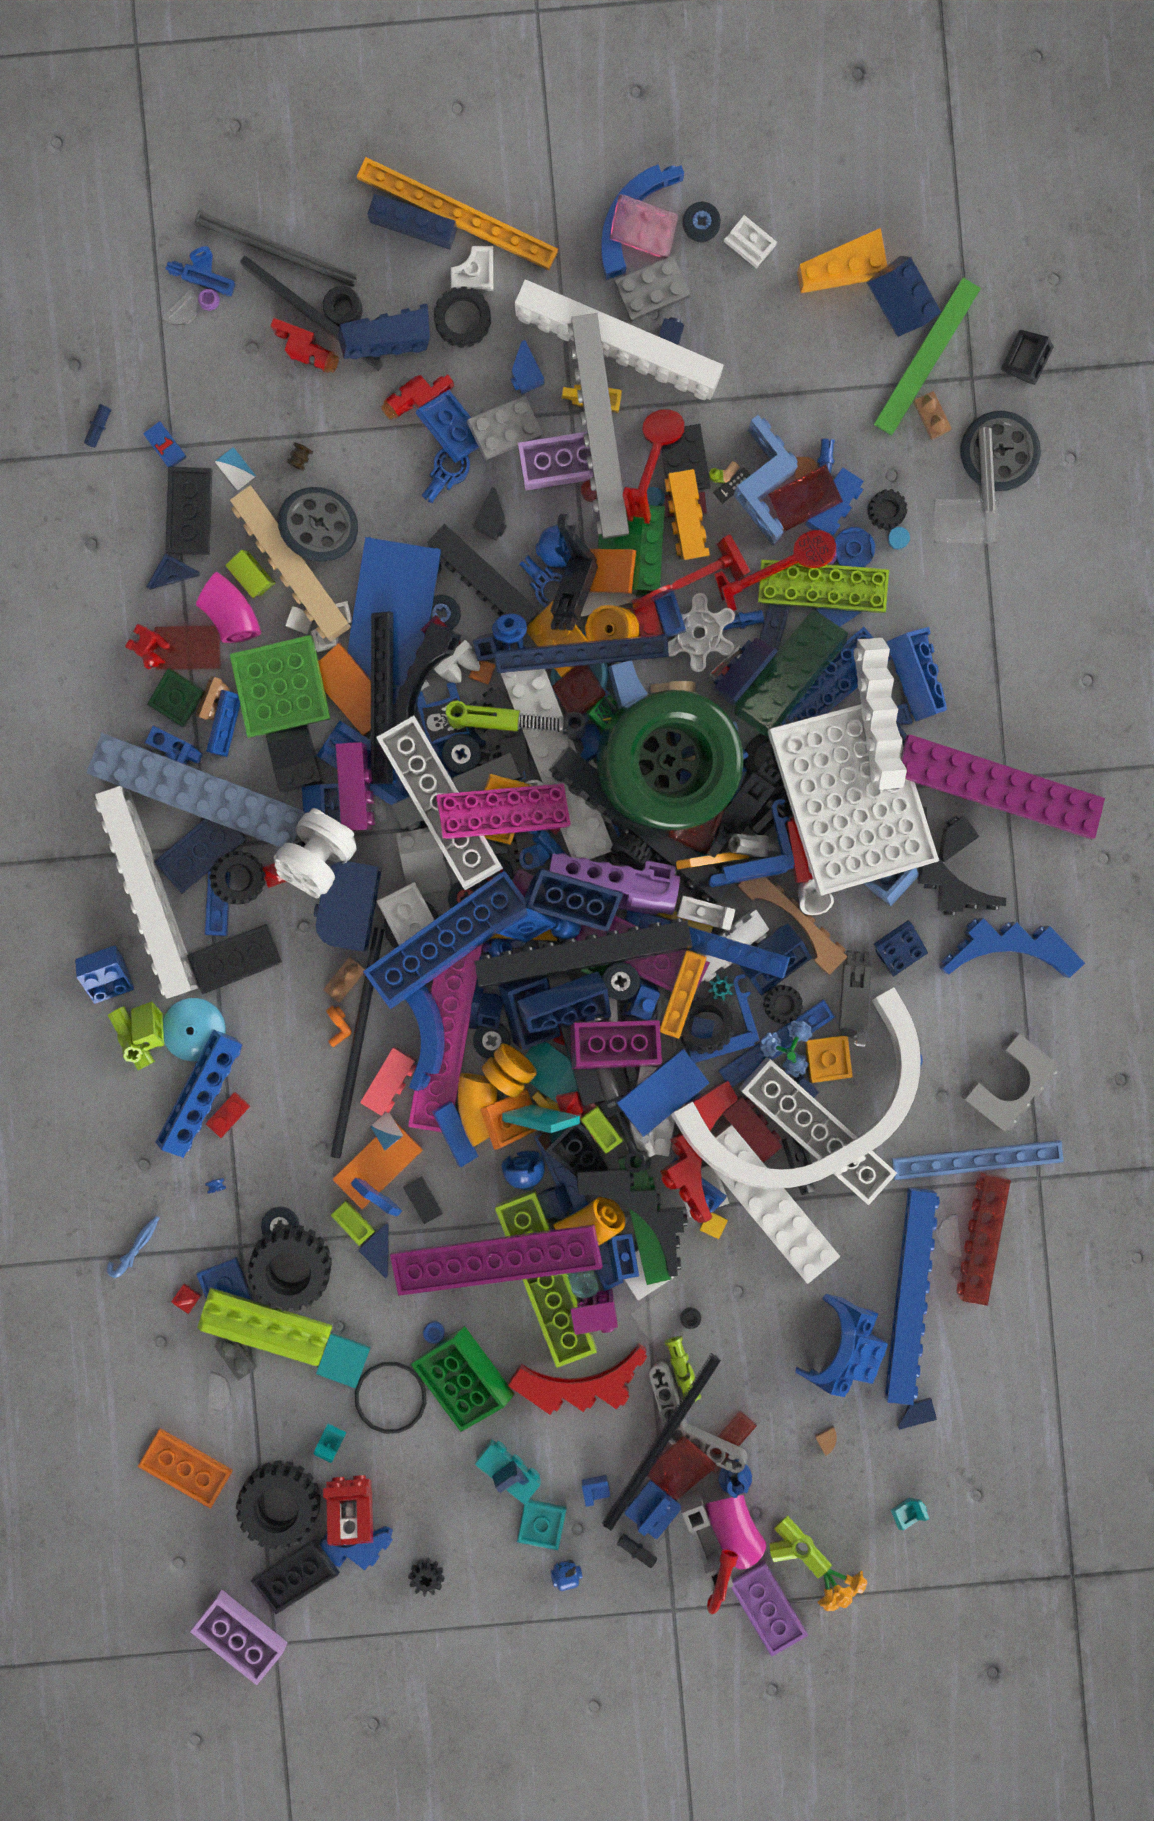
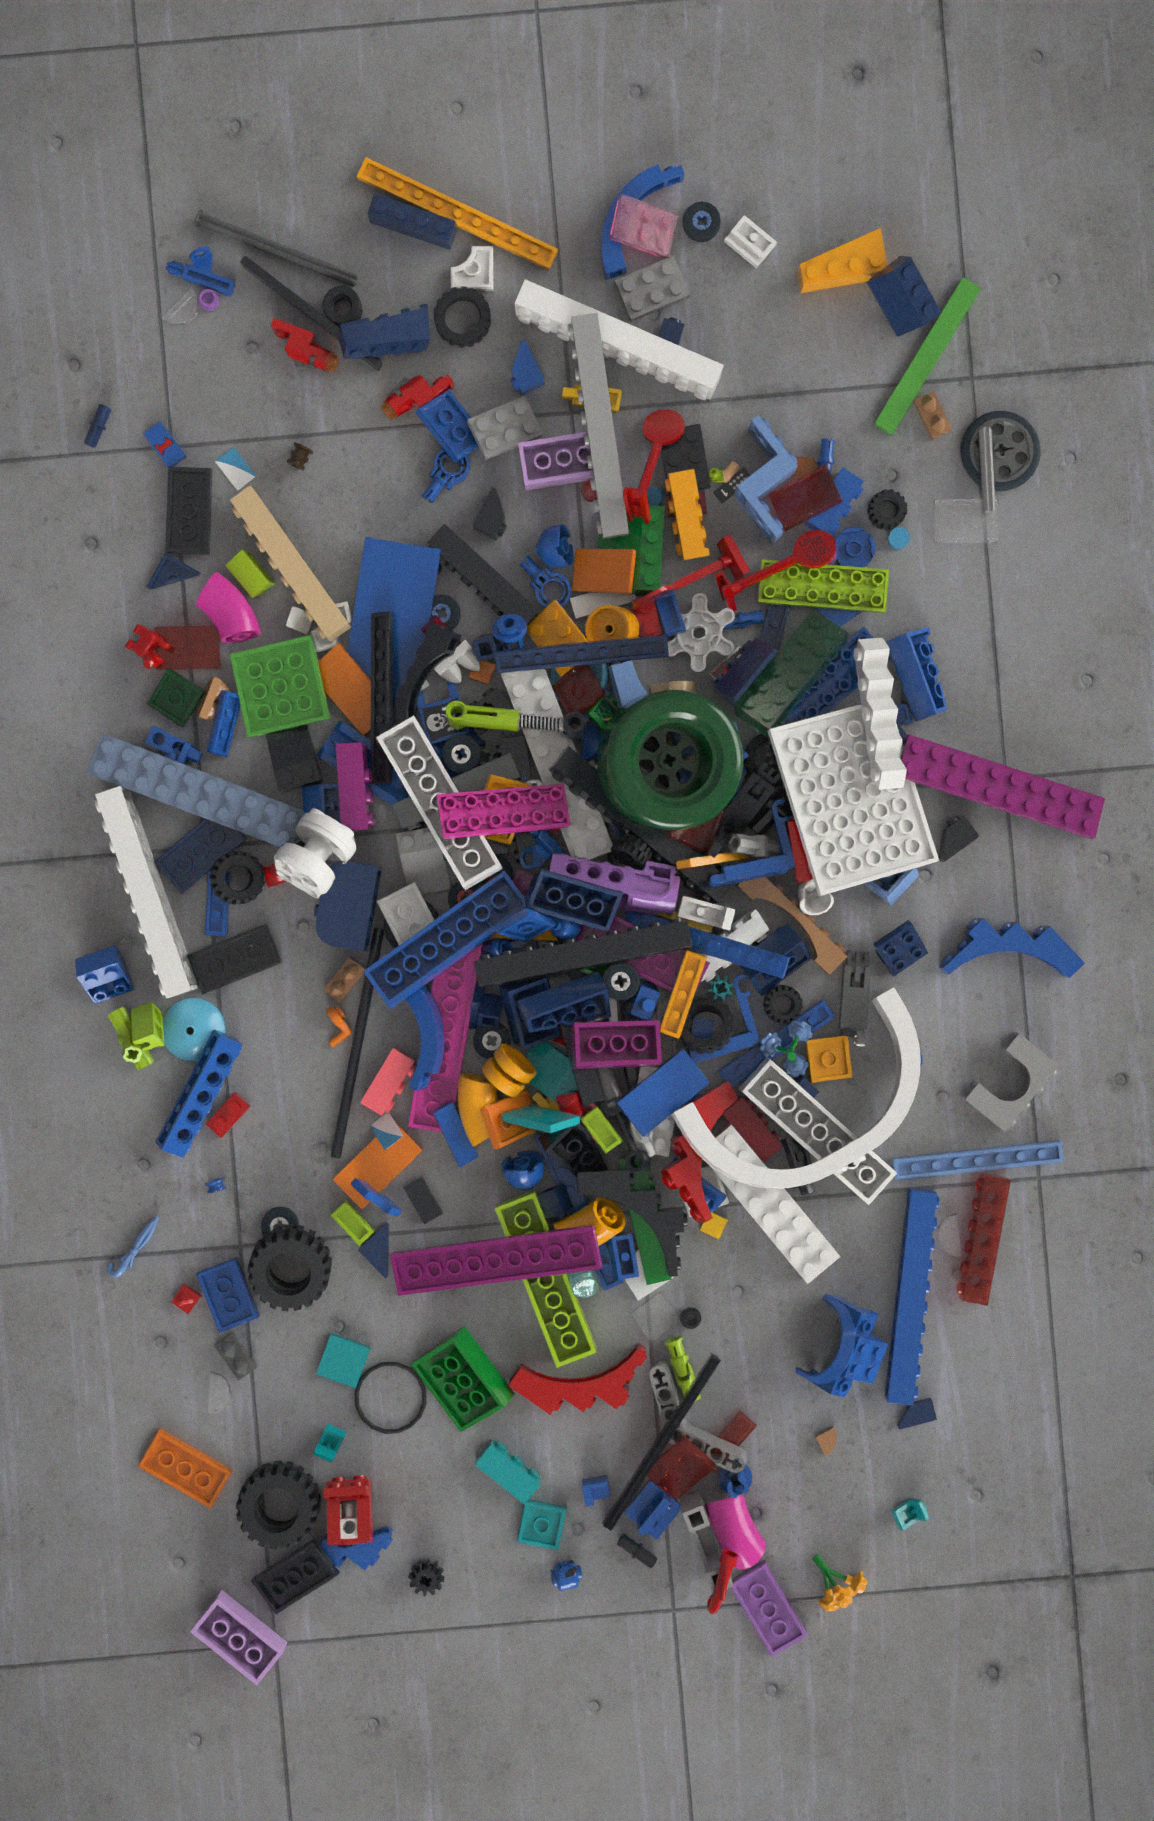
(264, 1327): lime plate -> none
(320, 498): wedge -> none
(433, 1332): blue tile -> none
(508, 1476): dark blue tile -> none
(575, 580): black hinge -> none
(595, 1314): magenta wedge -> none
(788, 1548): lime piece -> none
(952, 891): black arch -> none
(1037, 360): black tile -> none

